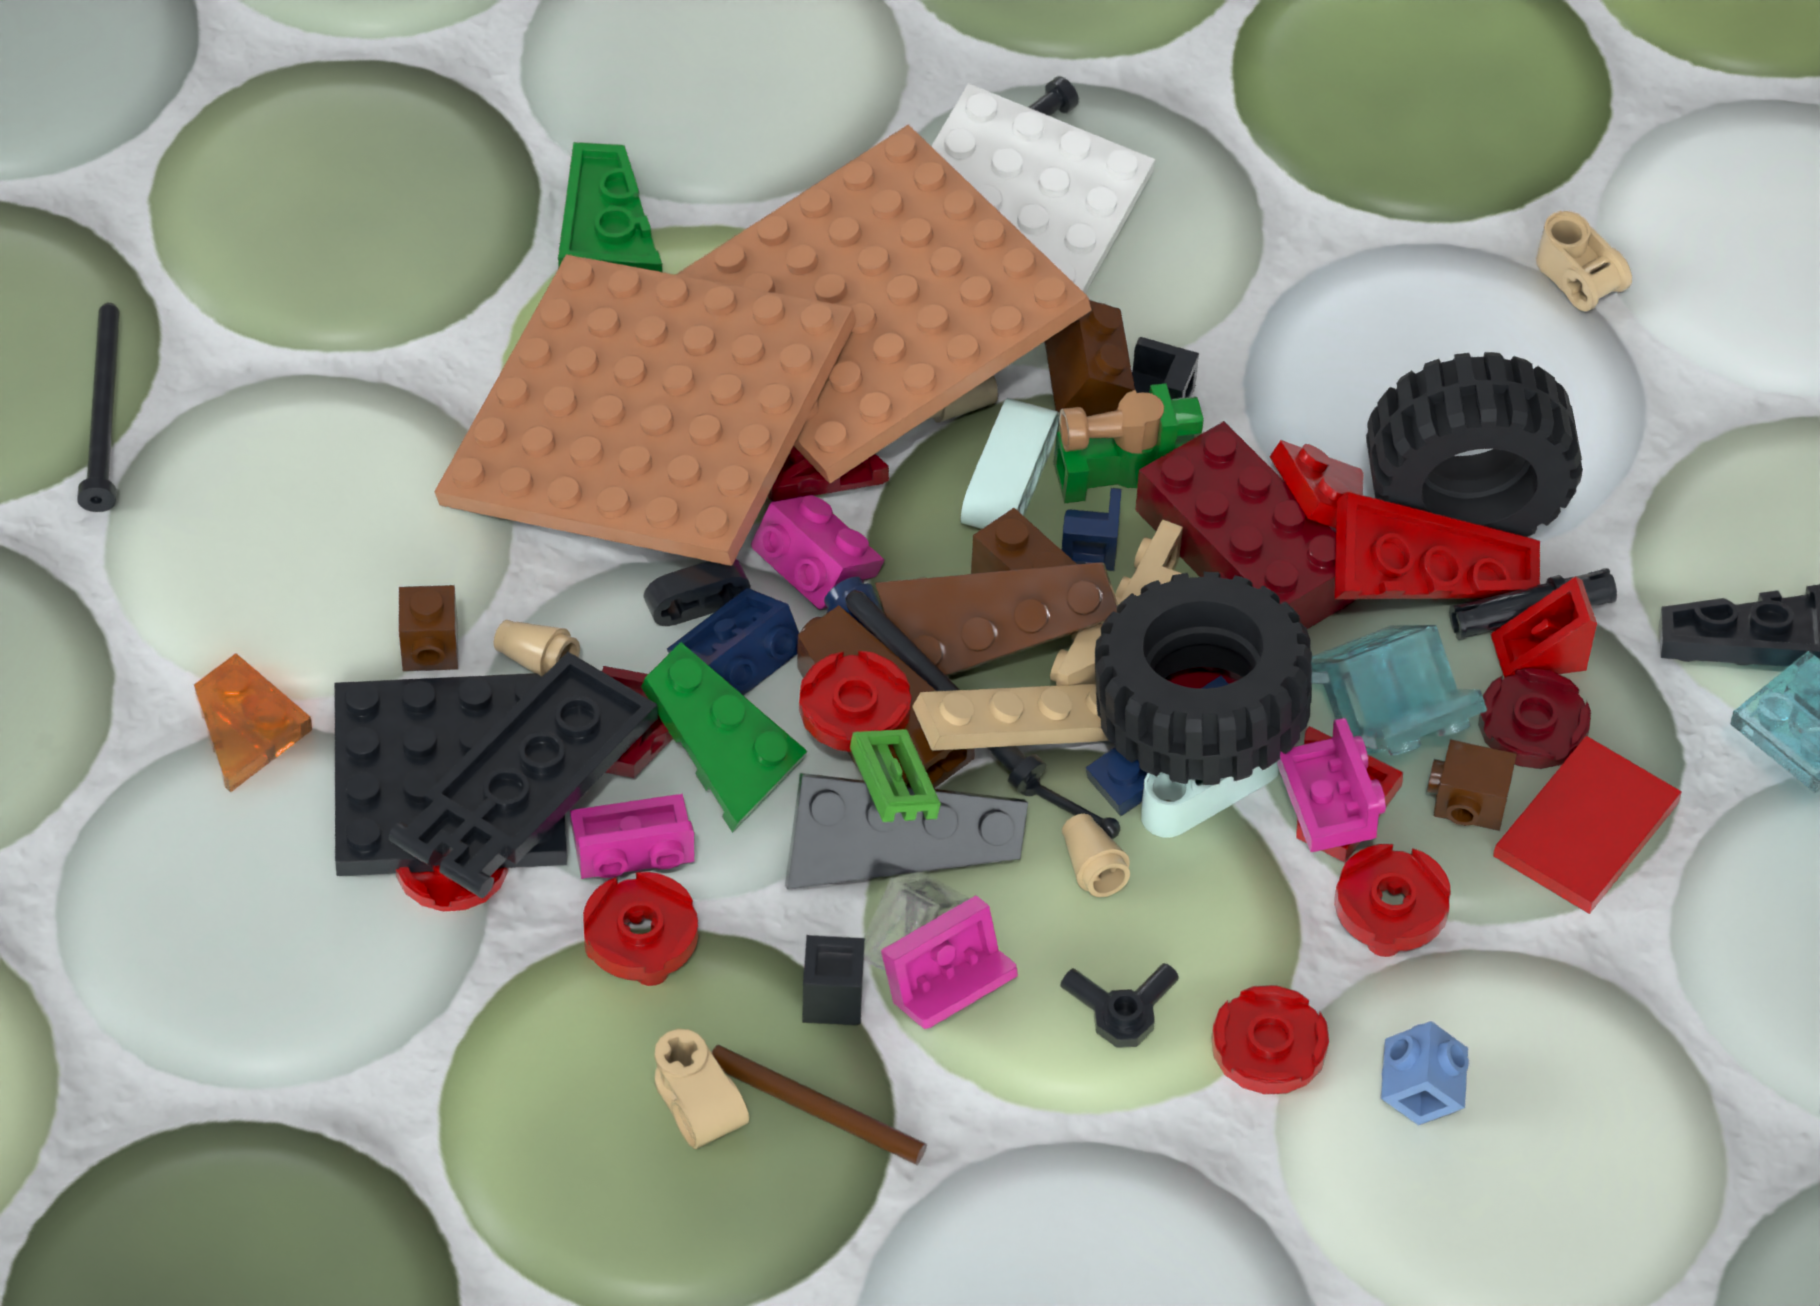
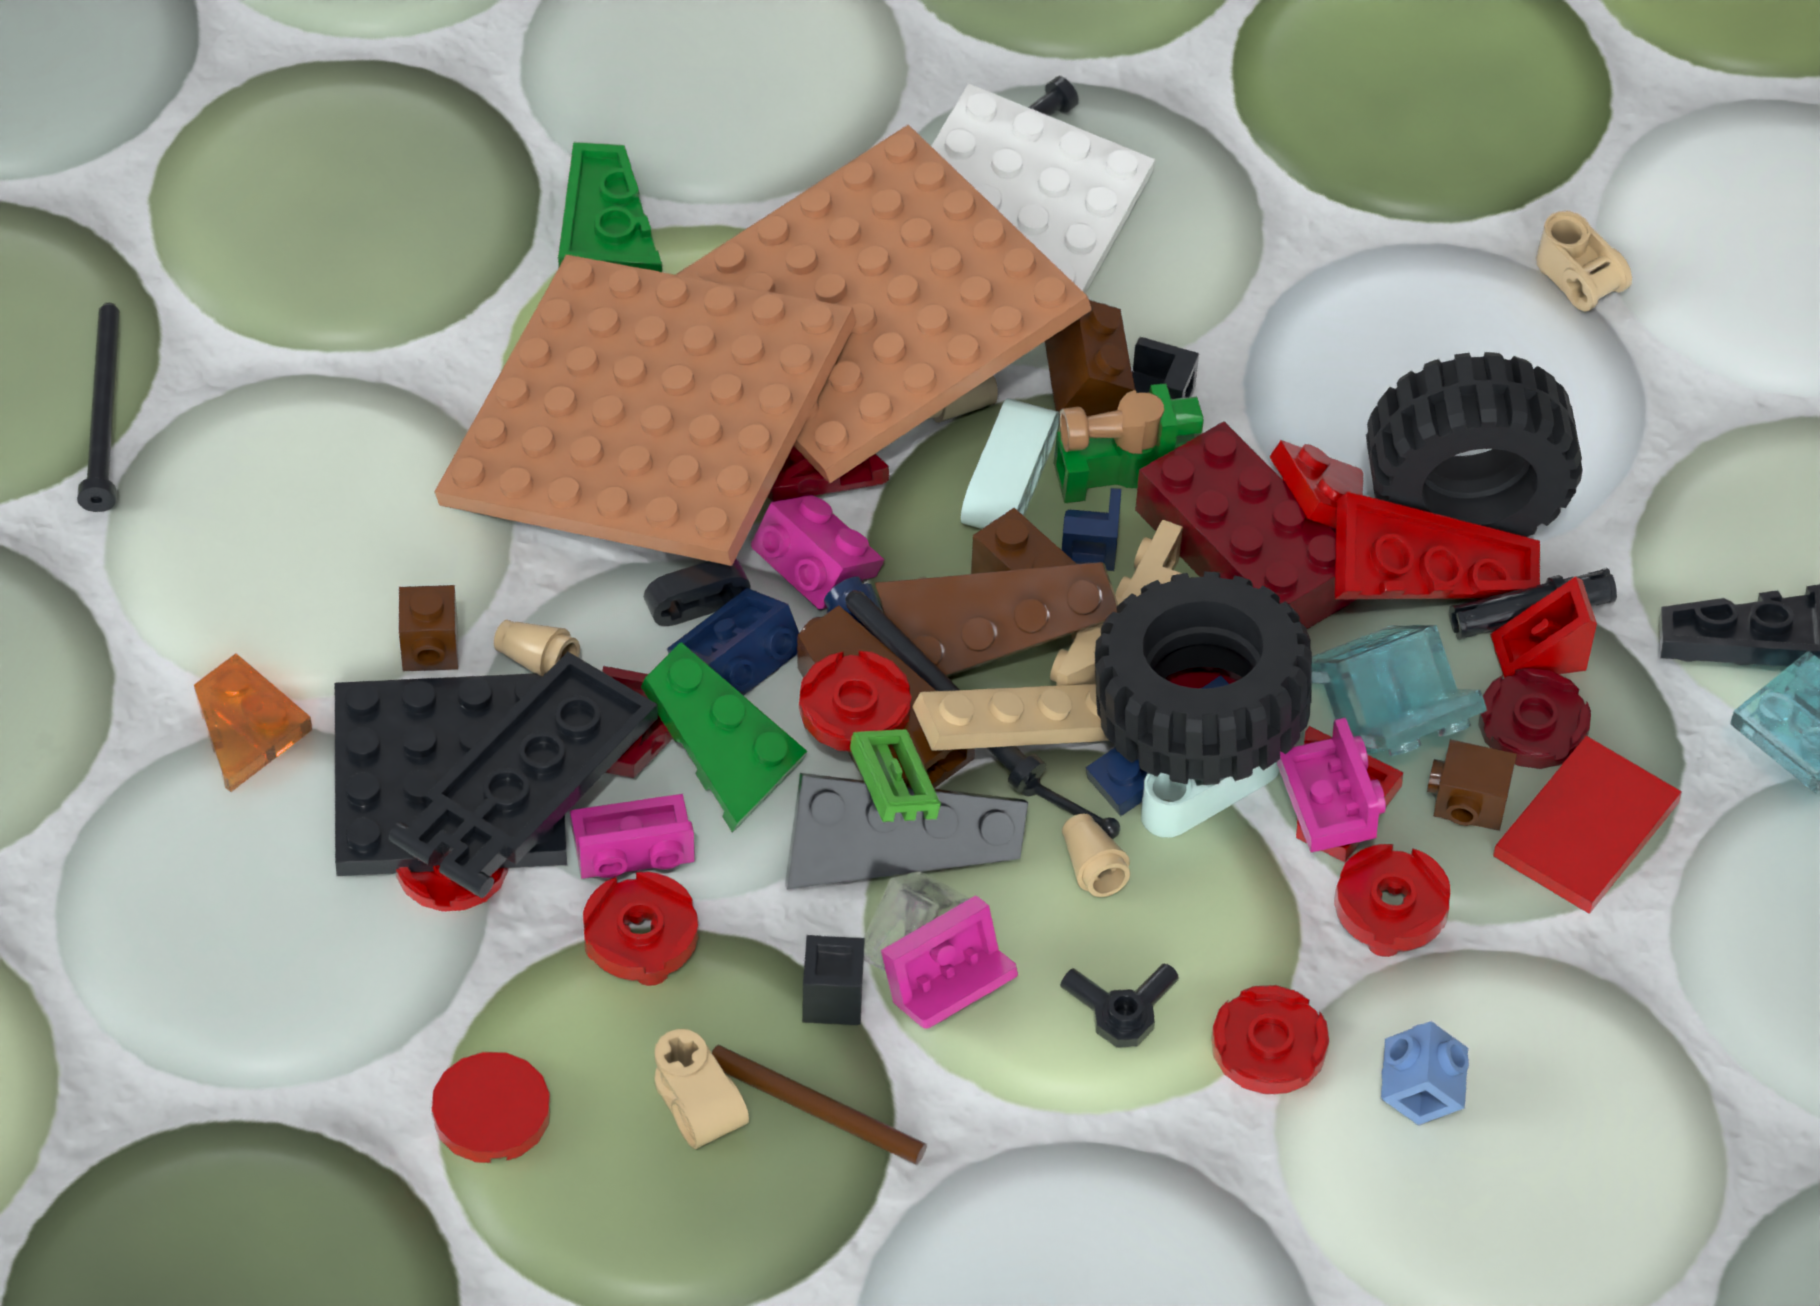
(490, 1107): none -> red tile

